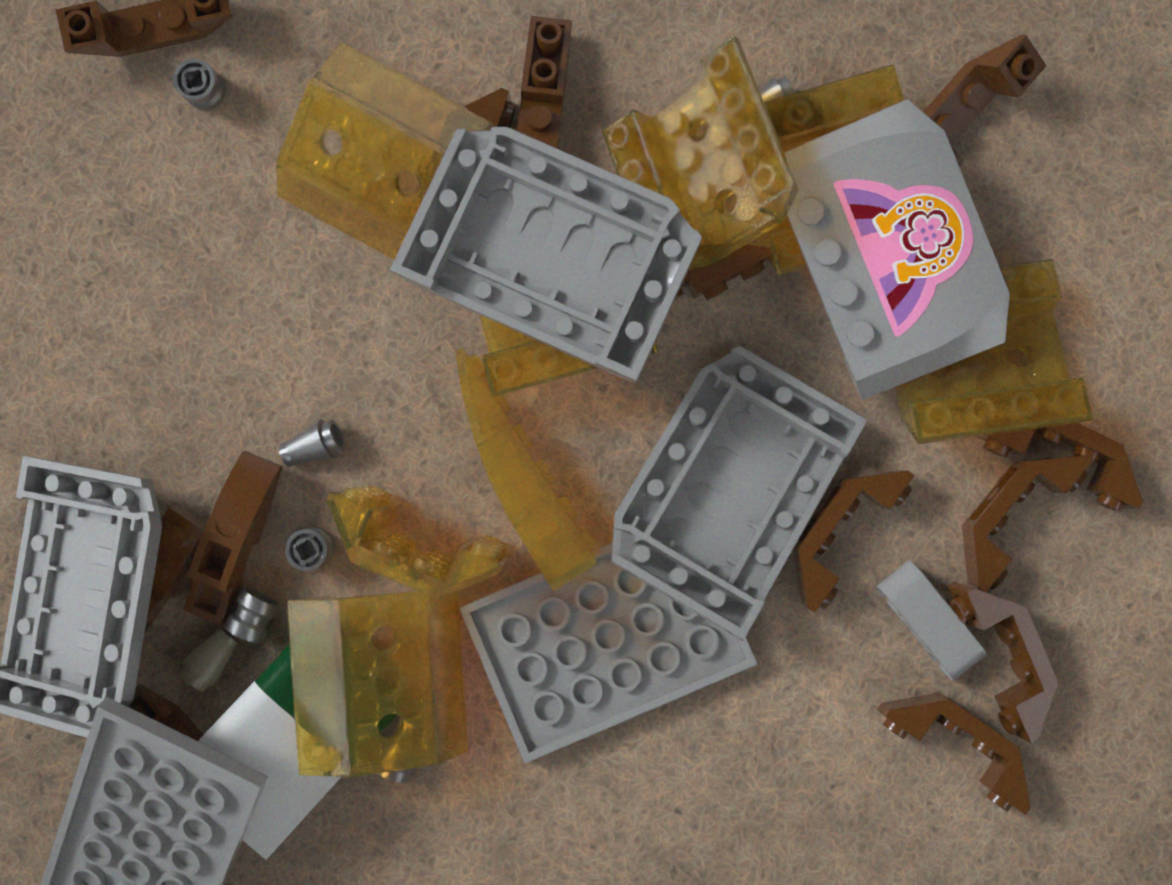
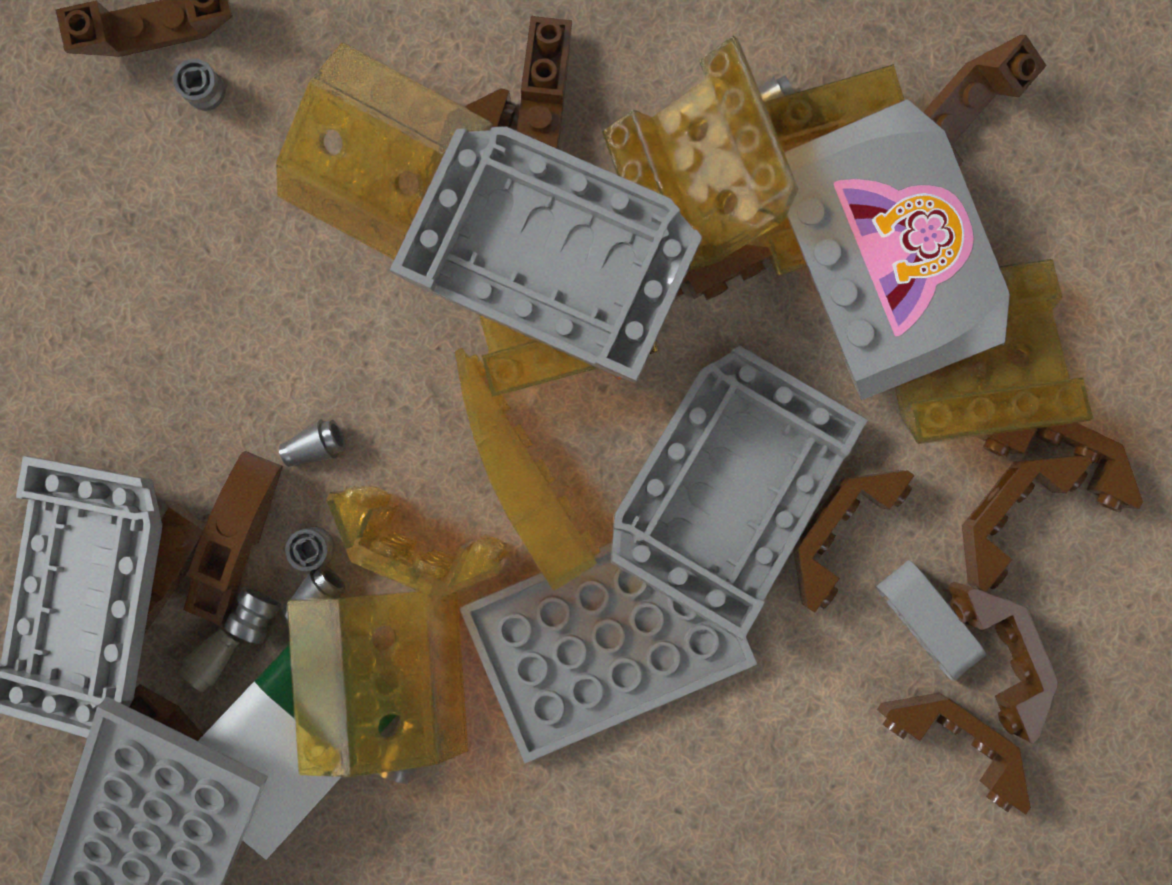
(319, 584): none -> flat silver cone

